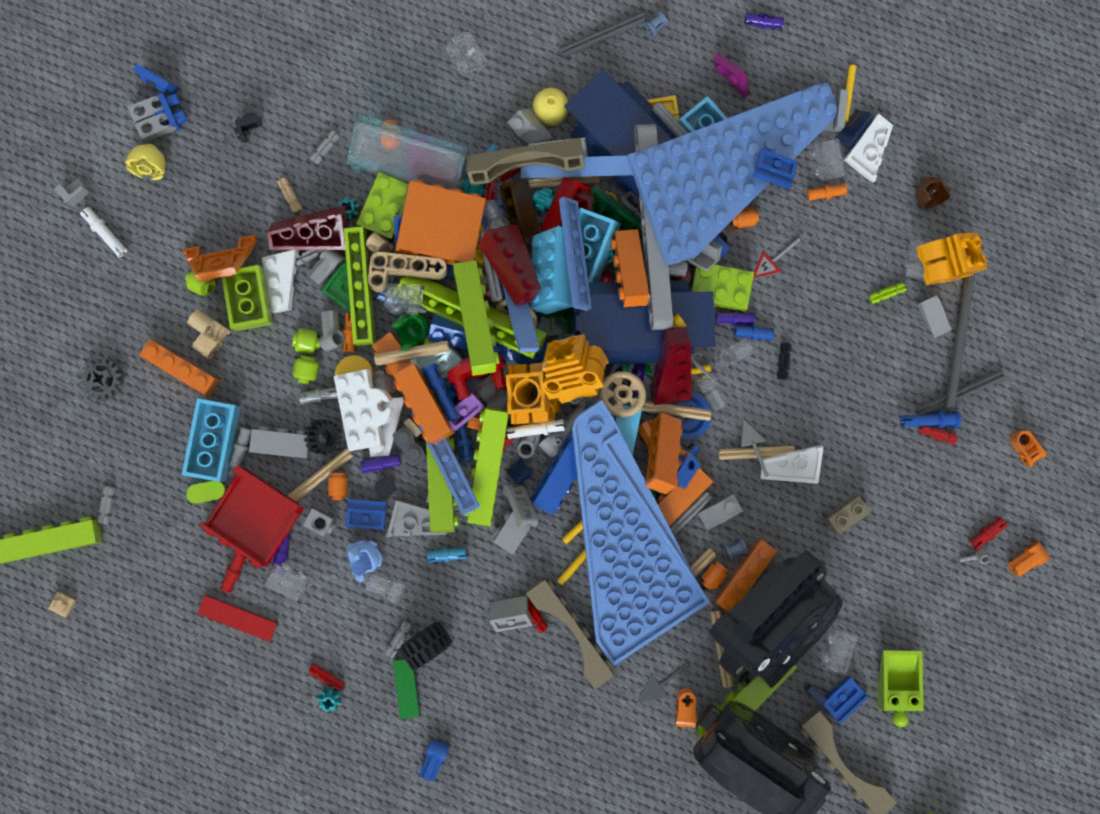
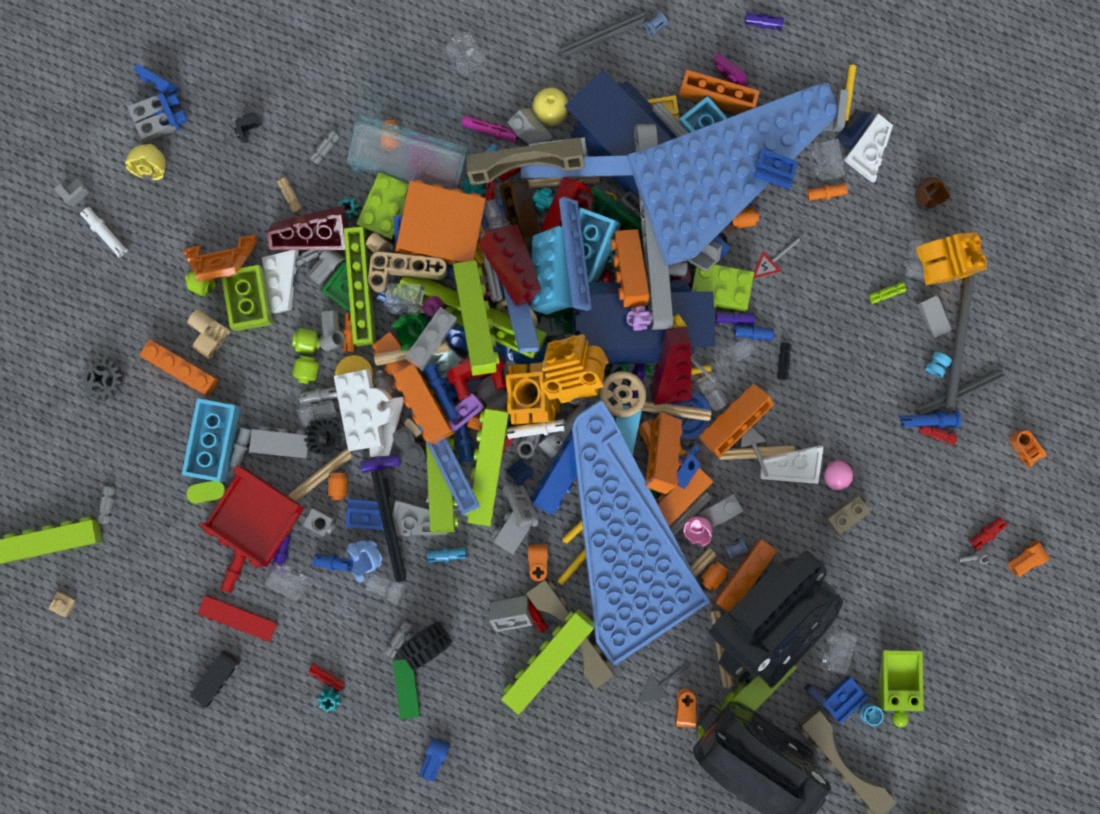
(214, 678): none -> black beam
(310, 412): none -> clear piece
(333, 562): none -> blue pin
(388, 525): none -> black axle
(431, 338): none -> light grey brick
(432, 305): none -> magenta piece
(490, 129): none -> dark pink pin
(537, 558): none -> orange piece
(549, 660): none -> lime brick
(639, 318): none -> lavender gear
(698, 530): none -> bright pink hair
(724, 94): none -> orange brick
(736, 420): none -> orange brick
(838, 475): none -> bright pink hair
(872, 717): none -> medium azure wheel
(938, 364): none -> medium azure wheel

